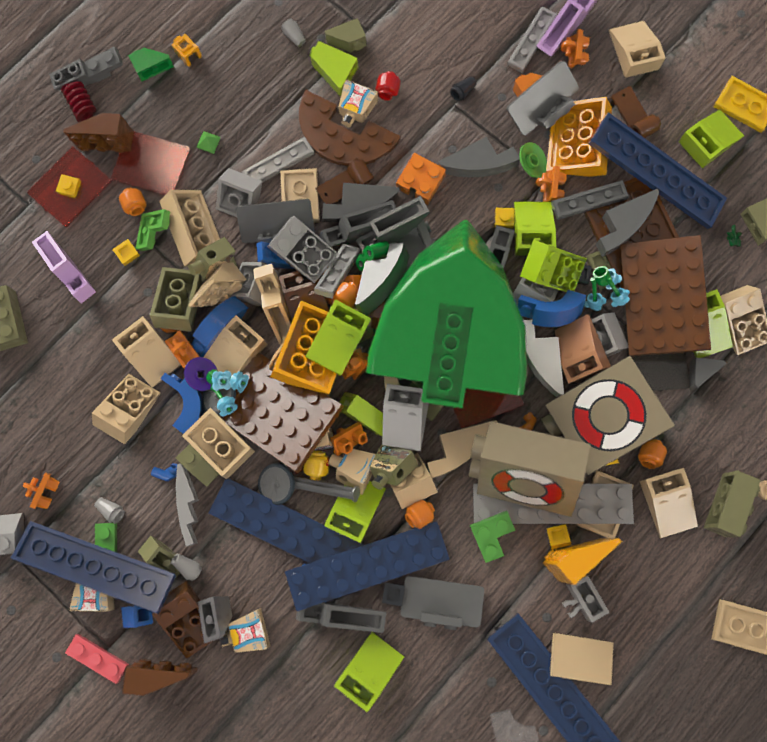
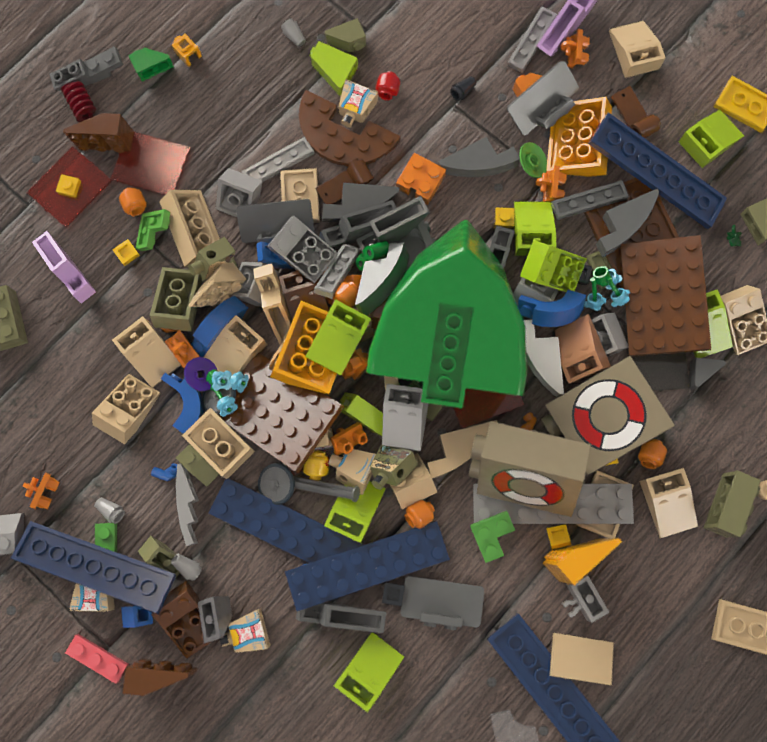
(208, 142): bright green slope -> none

